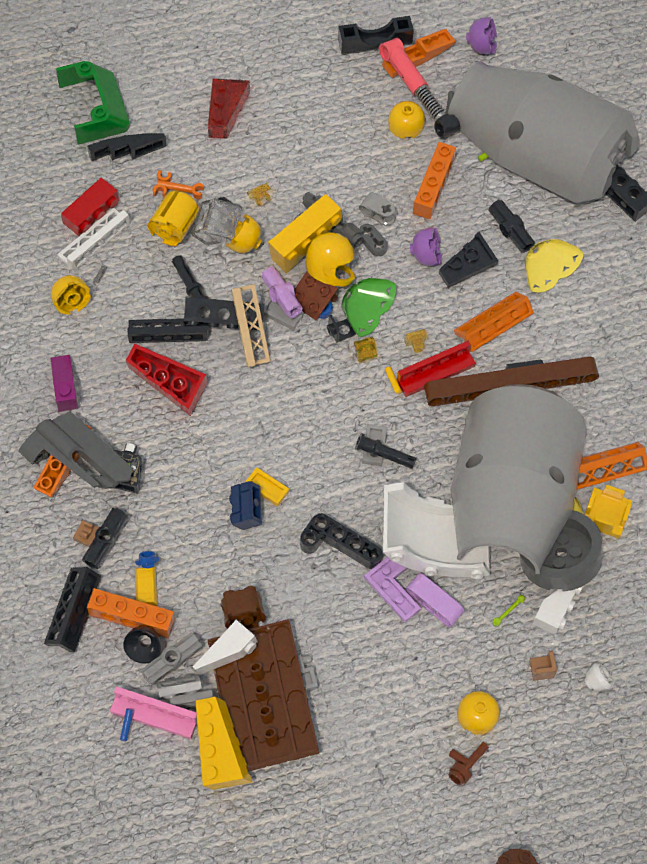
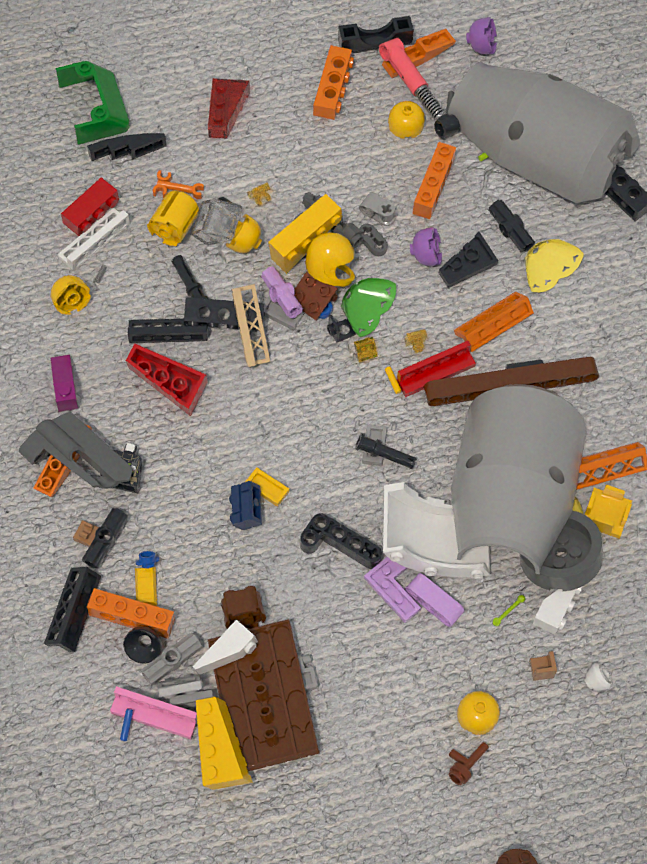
(335, 70): none -> orange brick

